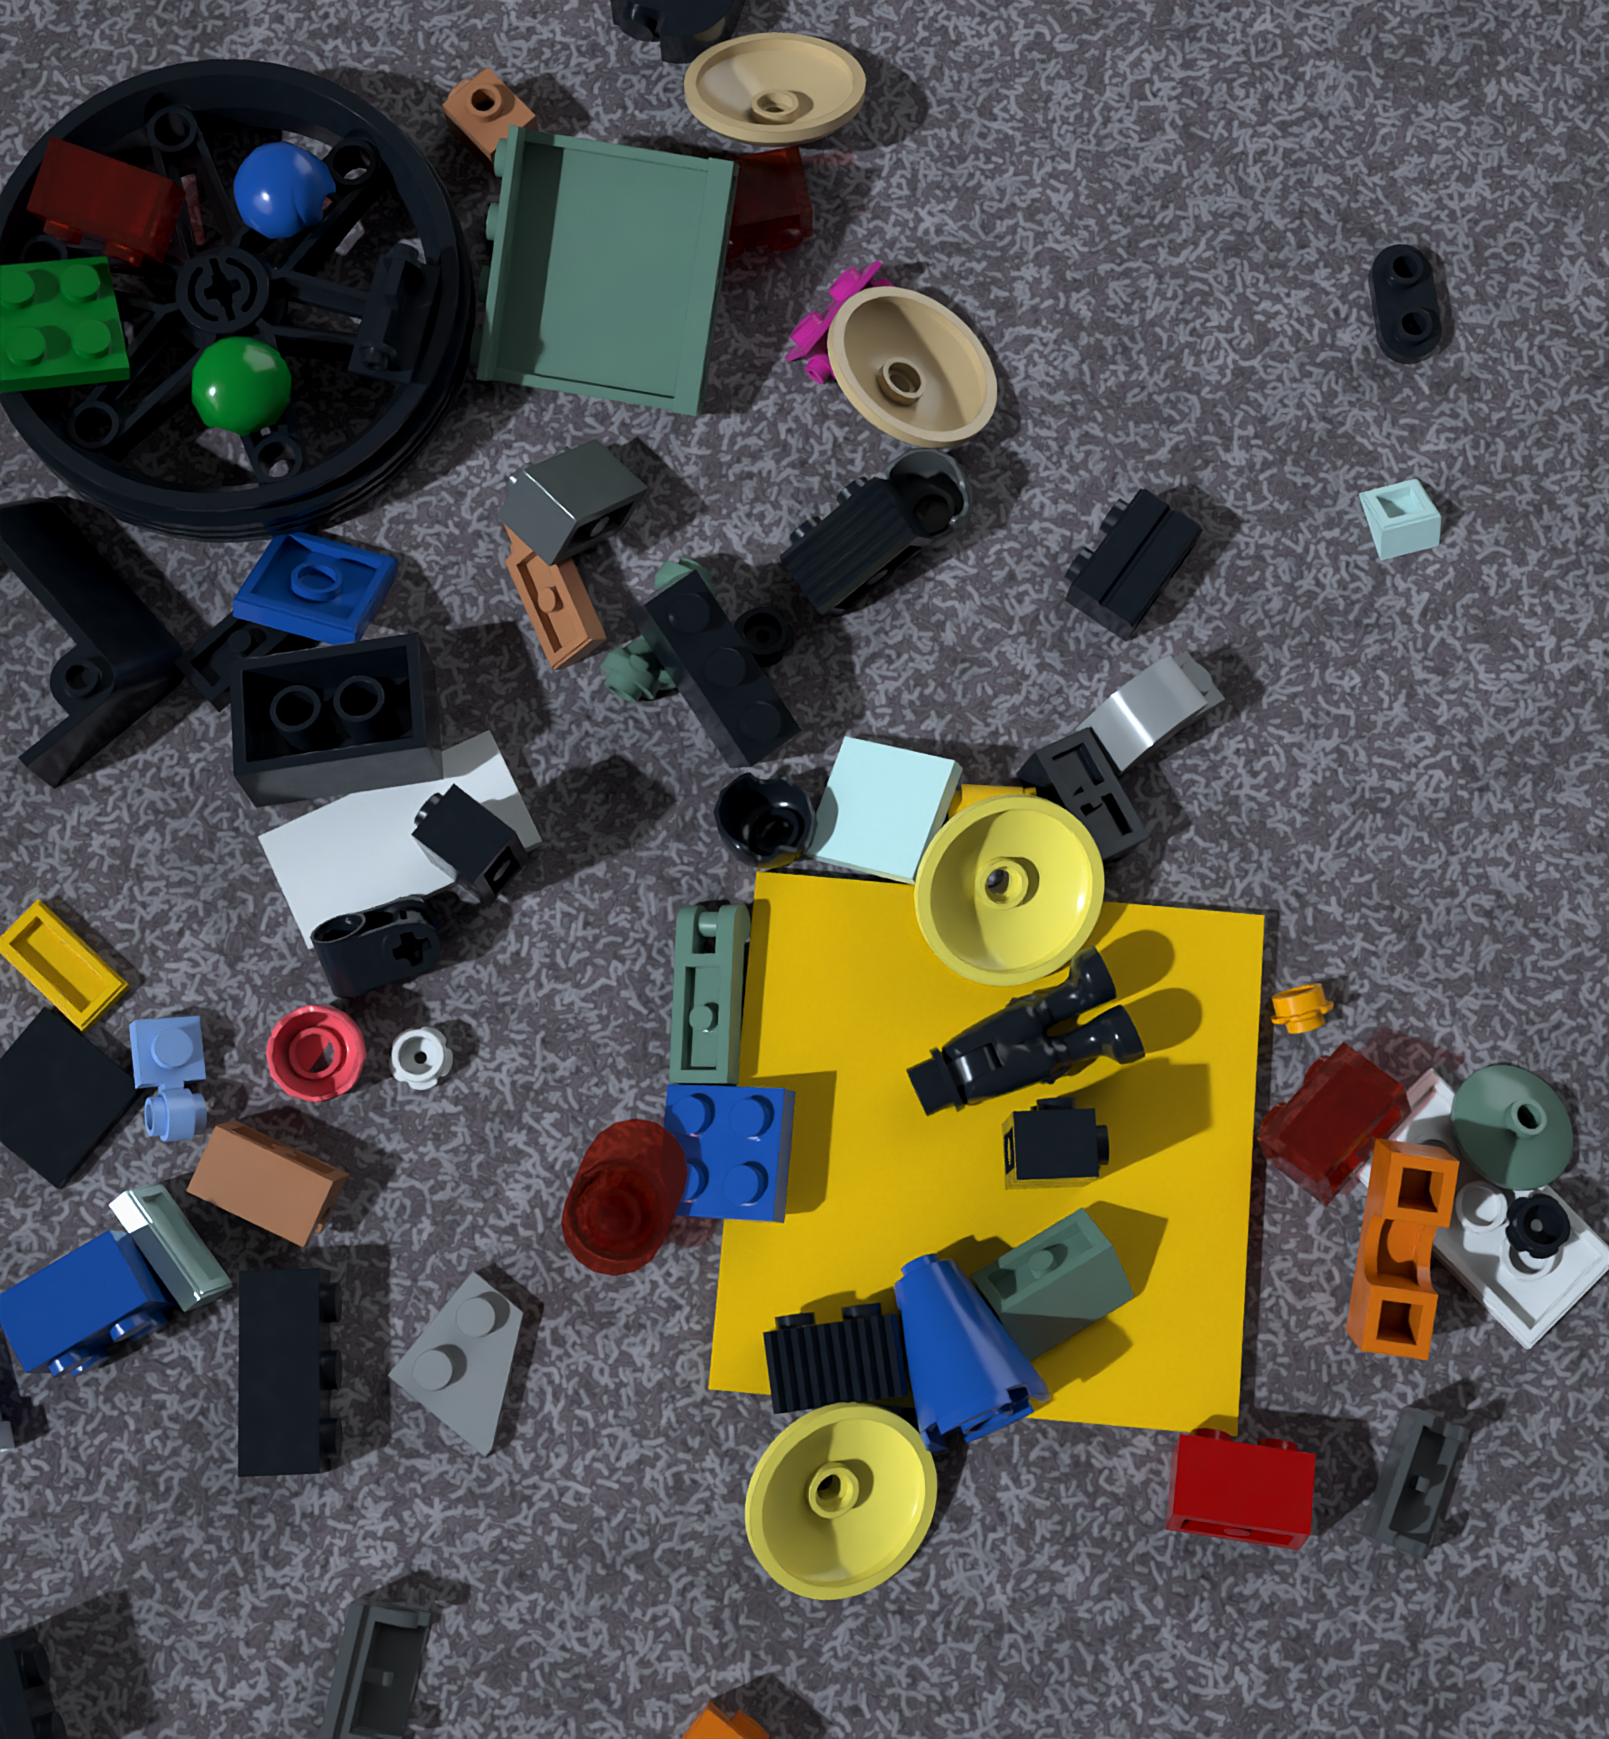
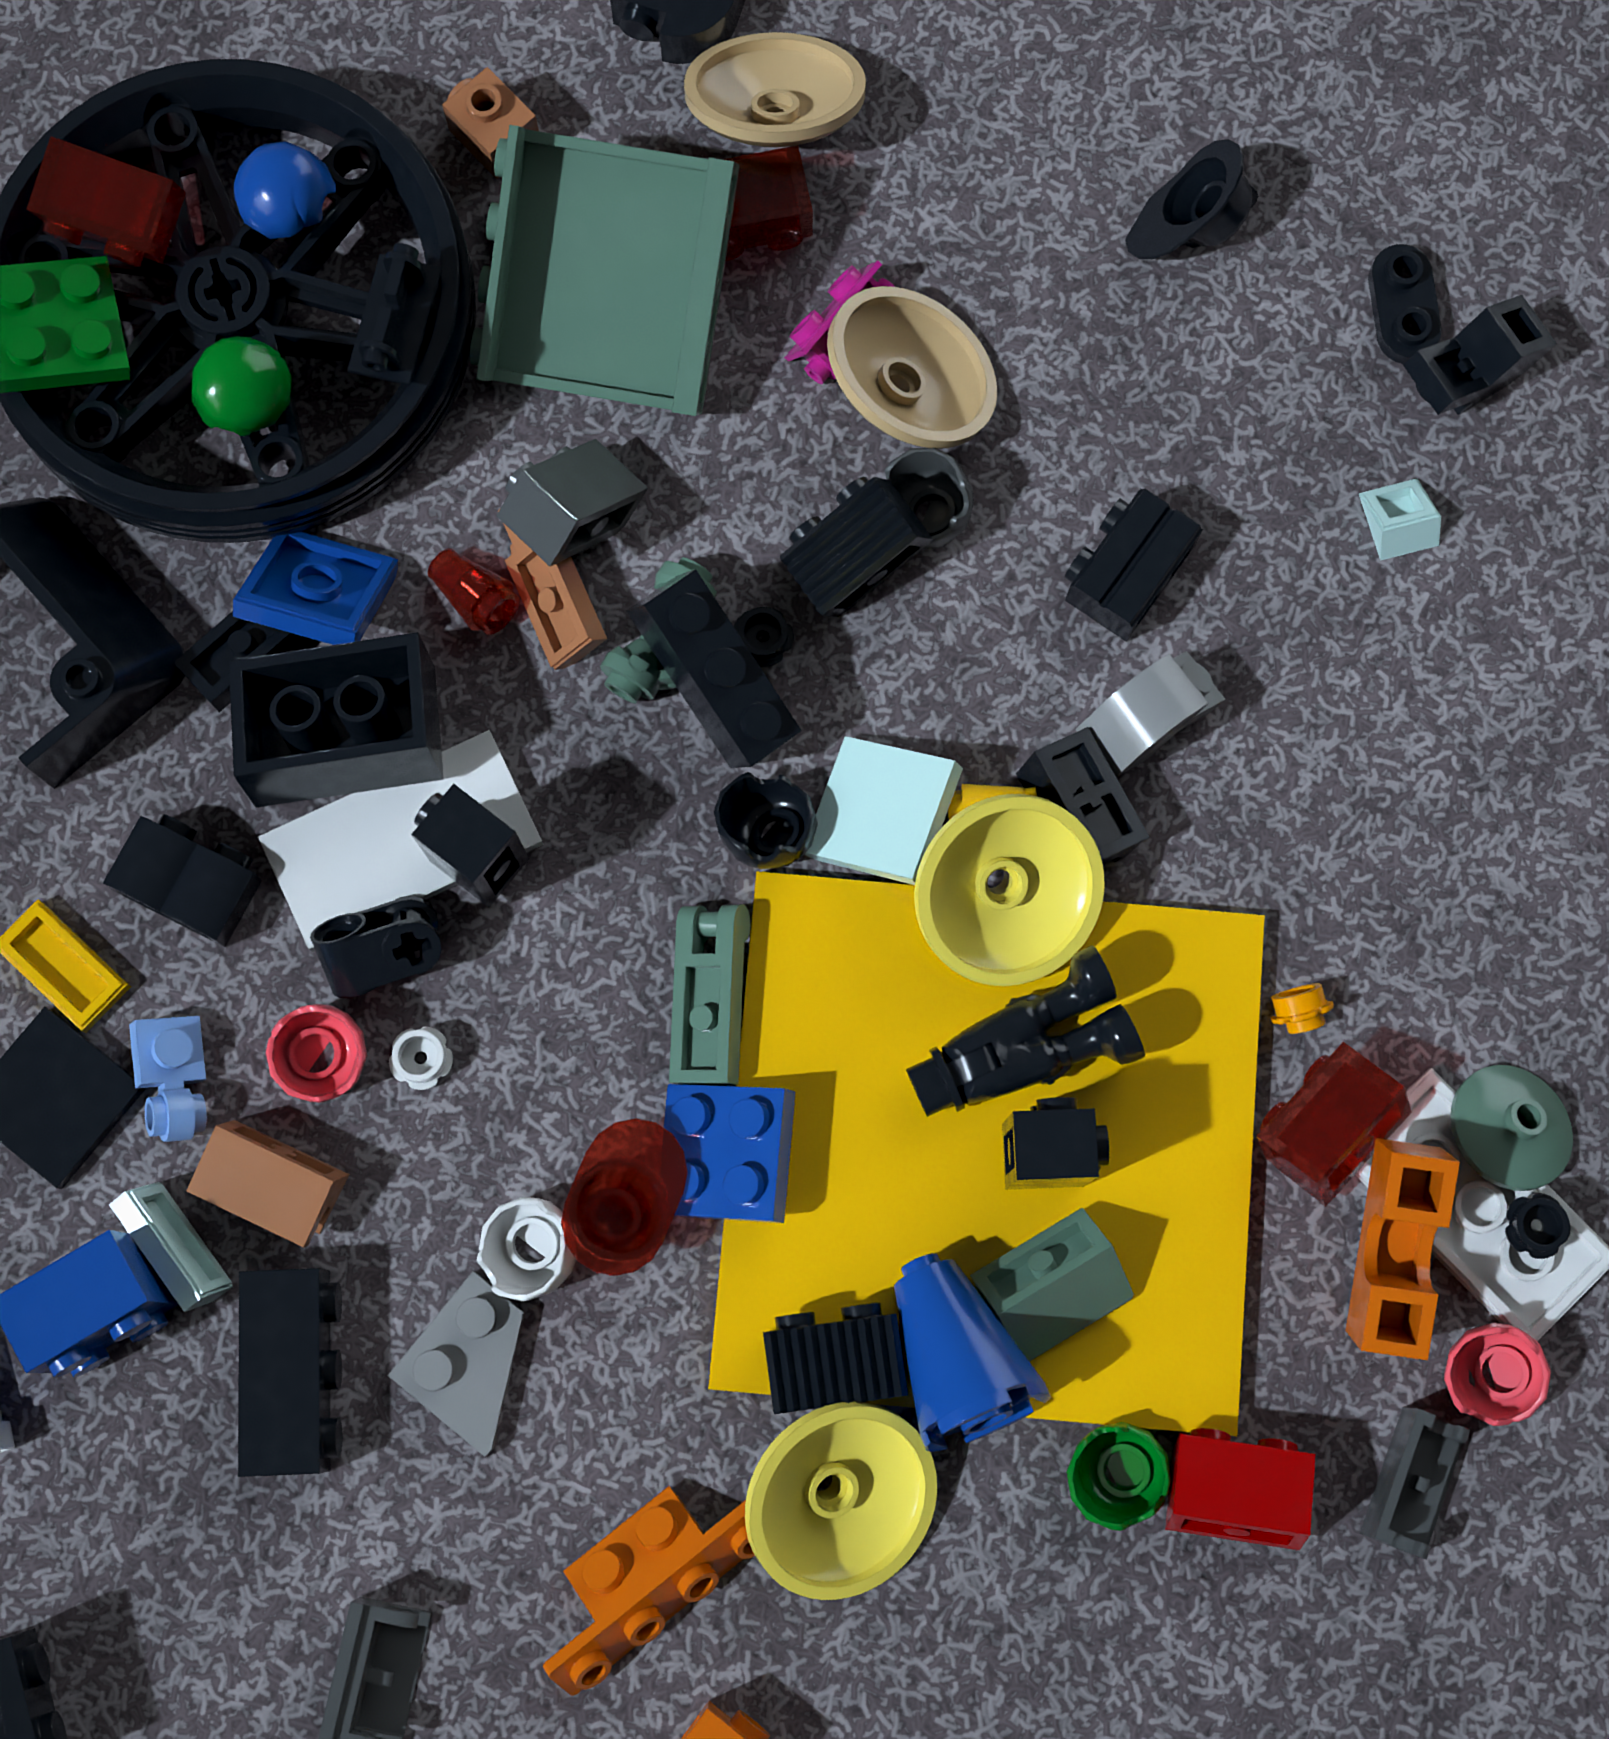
(183, 879): none -> black brick
(474, 591): none -> clear red cone
(539, 1226): none -> white hair
(641, 1581): none -> orange bracket
(1137, 1466): none -> green hair
(1197, 206): none -> black piece
(1481, 358): none -> black brick
(1516, 1367): none -> coral hair

